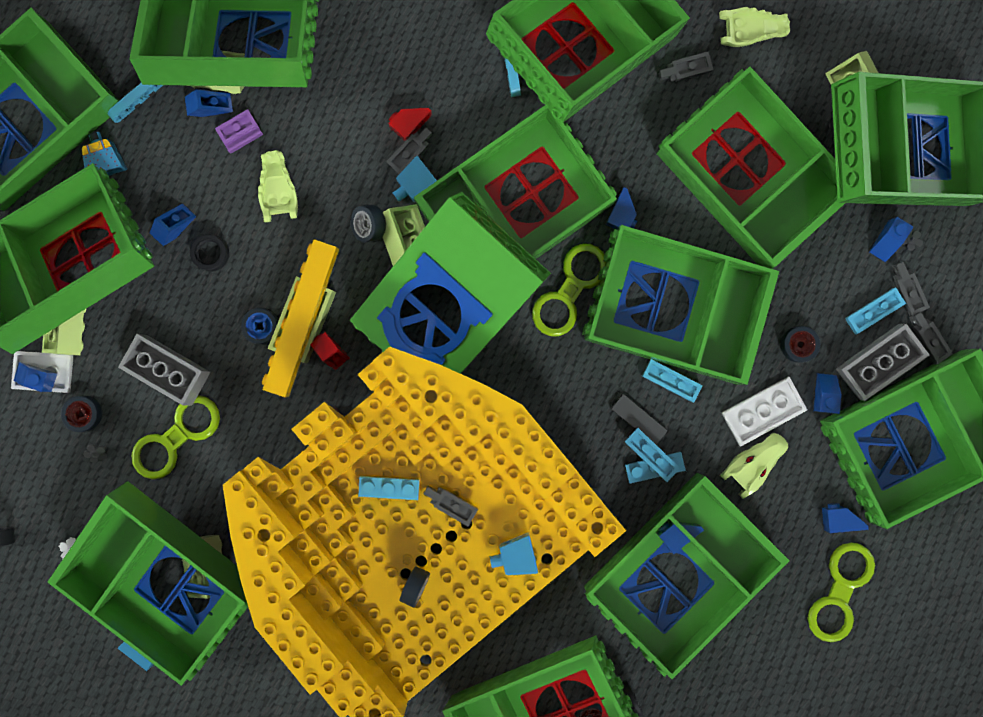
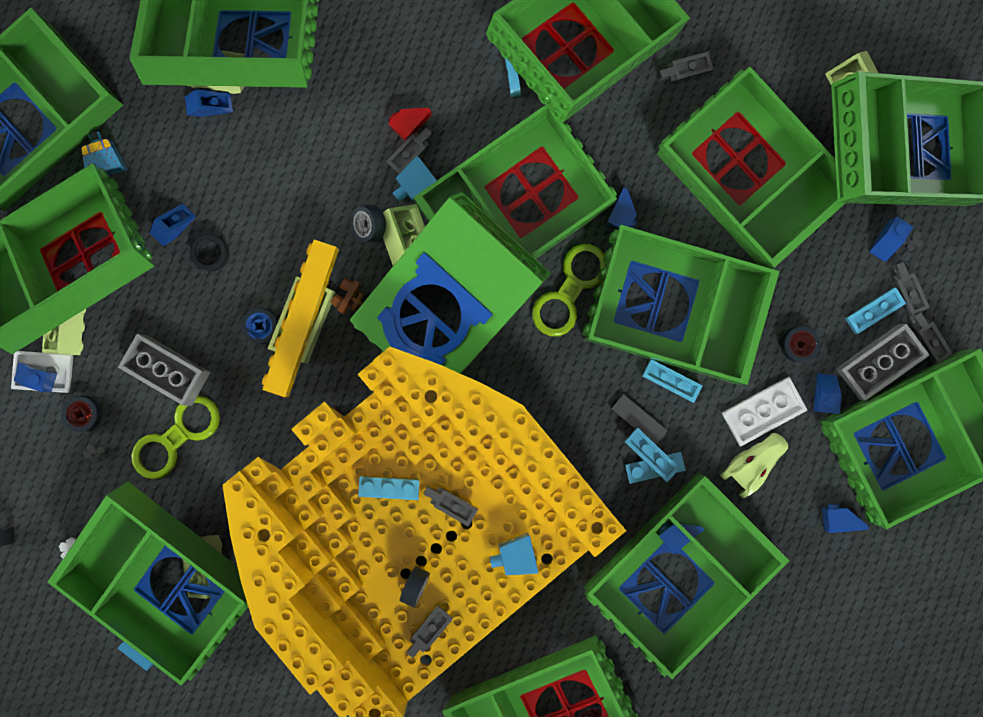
(127, 103): medium azure beam -> none
(239, 131): medium lavender plate -> none
(276, 189): yellowish green animal -> none
(329, 350): red slope -> none
(344, 303): none -> dark orange hips
(429, 631): none -> dark grey hinge
(750, 26): yellowish green animal -> none
(841, 592): lime bar -> none

